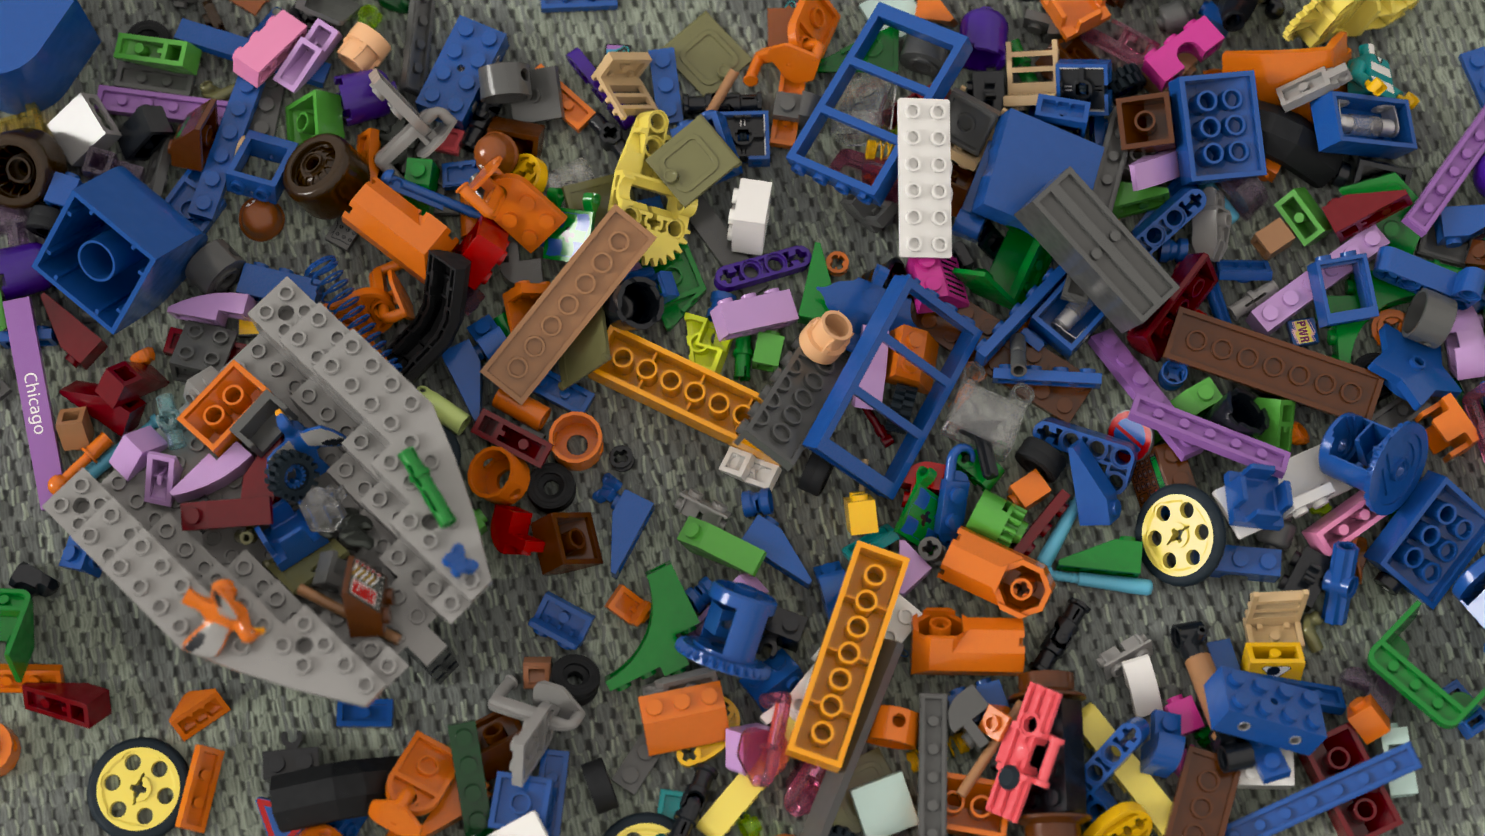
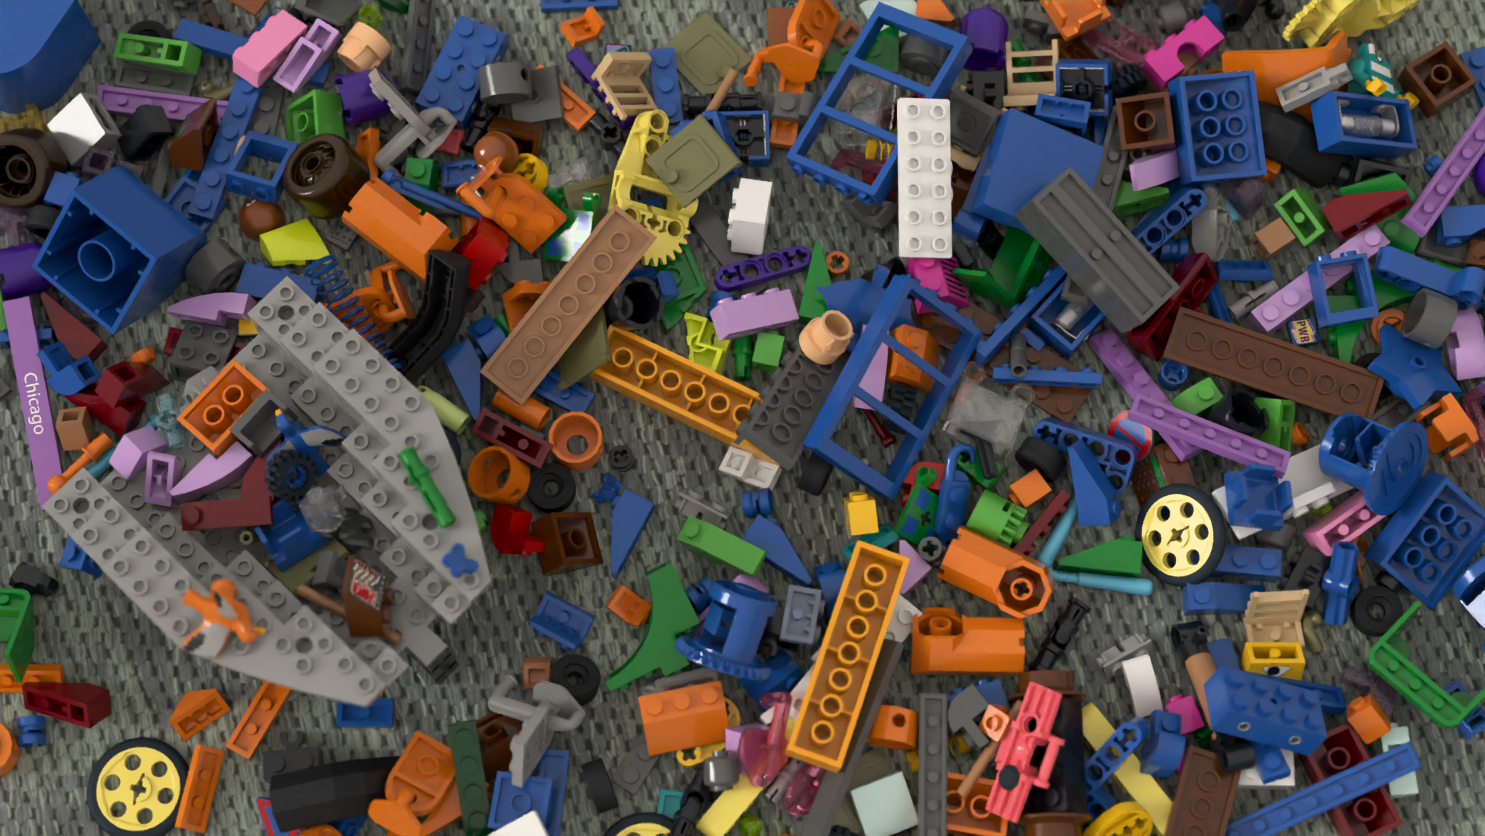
(31, 731): none -> blue wheel
(66, 374): none -> blue brick
(258, 719): none -> orange plate
(293, 244): none -> neon yellow slope
(583, 28): none -> orange bracket
(721, 771): none -> dark grey head
(783, 781): none -> light grey pin
(800, 616): none -> sand blue bracket
(845, 33): none -> nougat slope
(1217, 598): none -> blue slope
(1383, 597): none -> black tyre
(1432, 165): none -> blue plate
(1437, 79): none -> reddish brown brick

